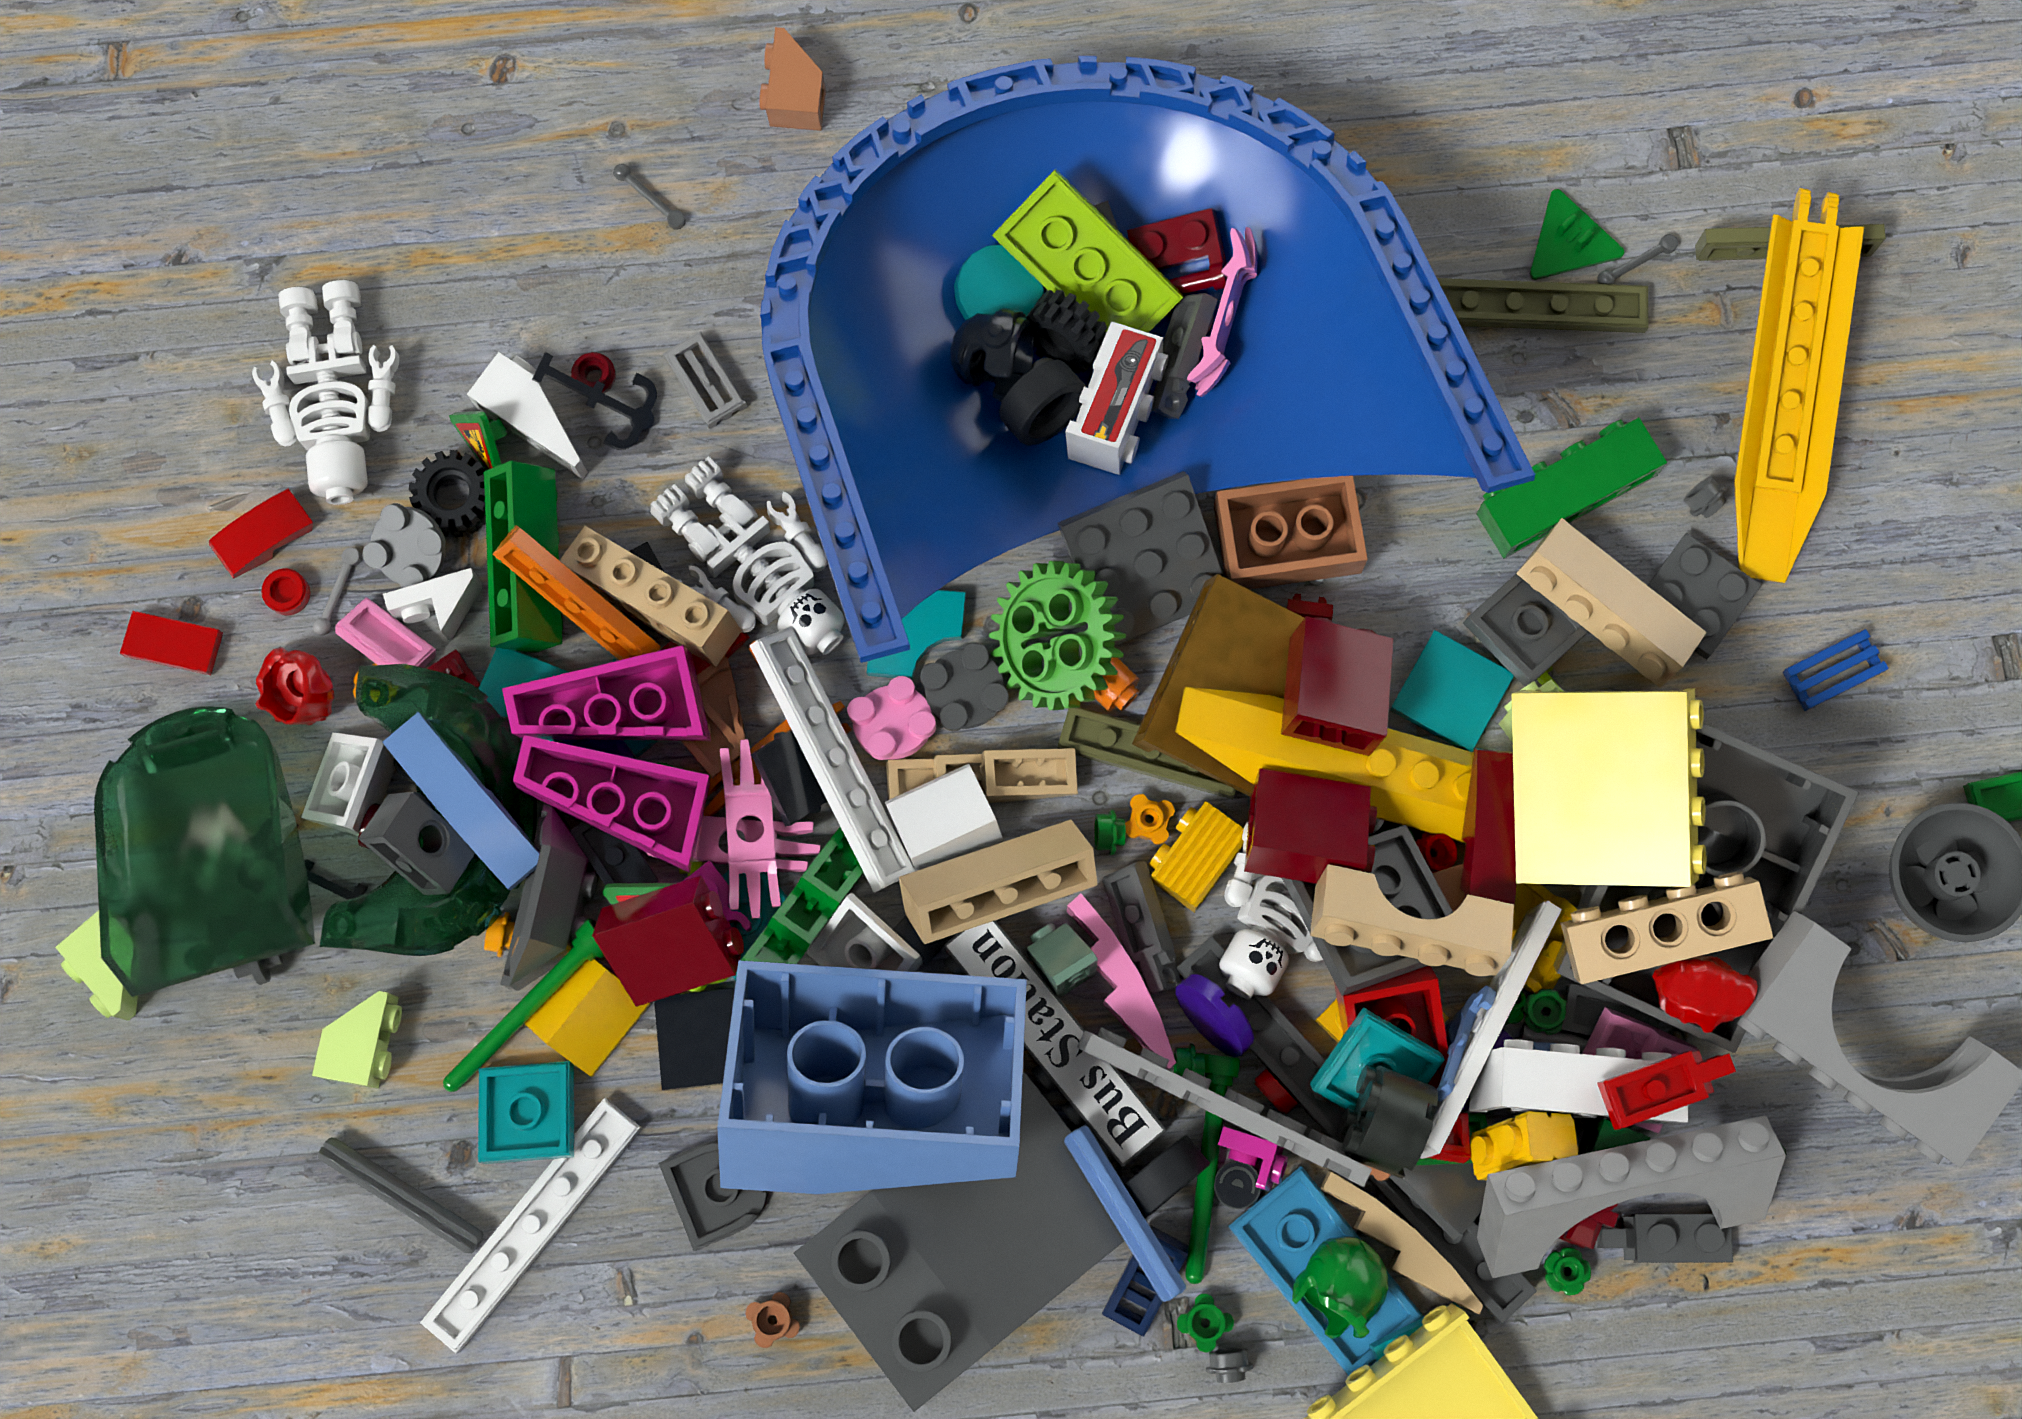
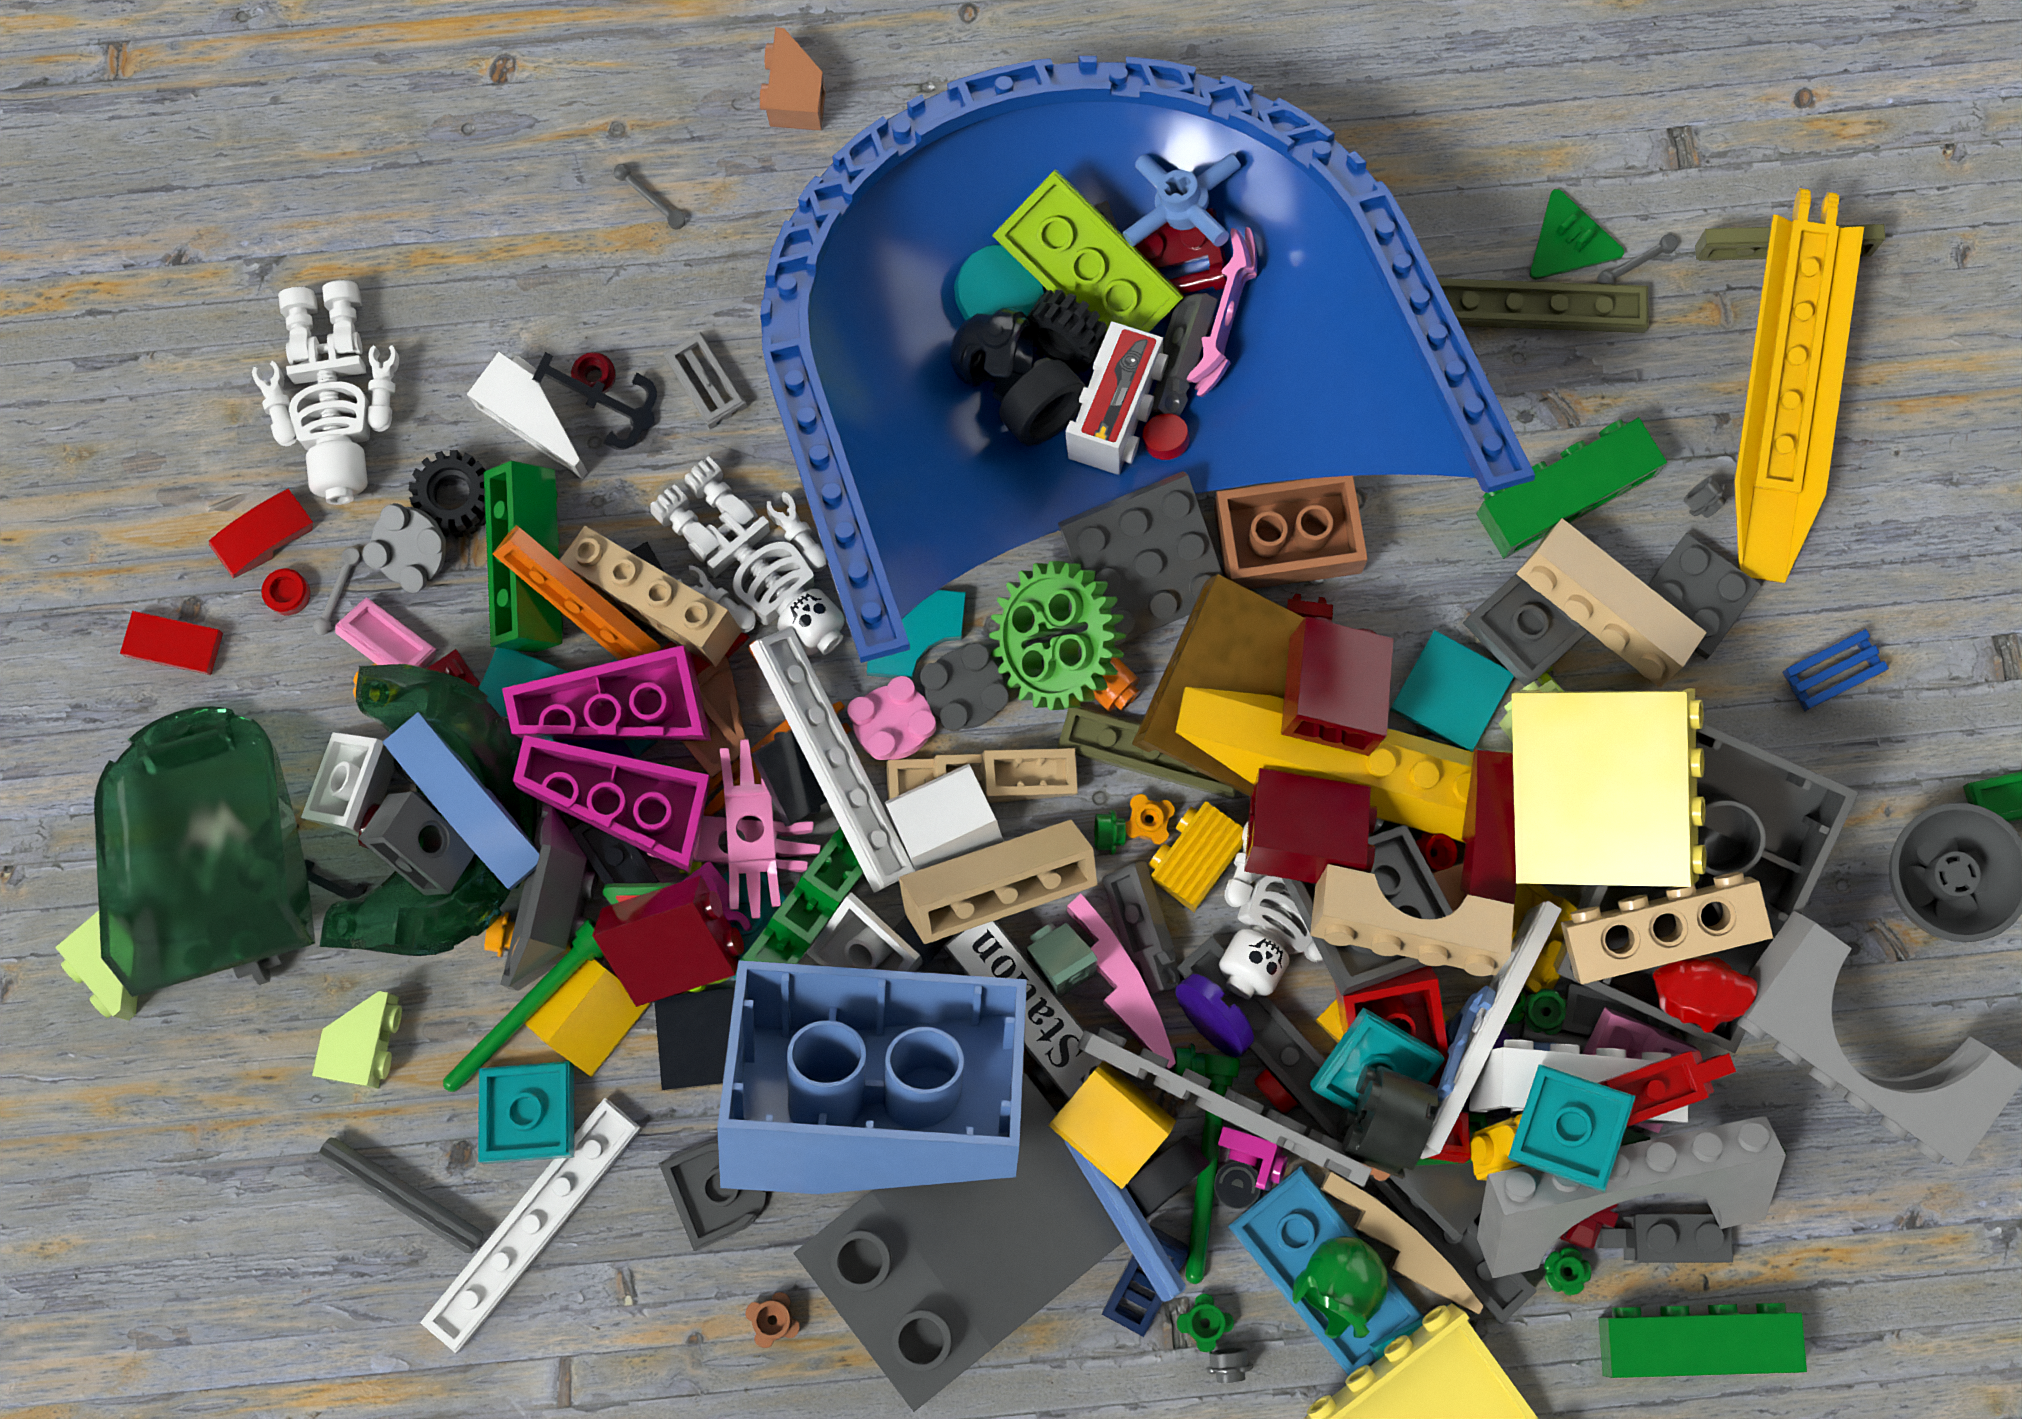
(294, 687): red hair -> none
(446, 595): white slope -> none
(480, 435): green piece -> none
(1113, 1124): none -> yellow slope
(1166, 436): none -> red tile
(1182, 200): none -> medium blue bar
(1572, 1128): none -> teal tile
(1702, 1343): none -> green brick

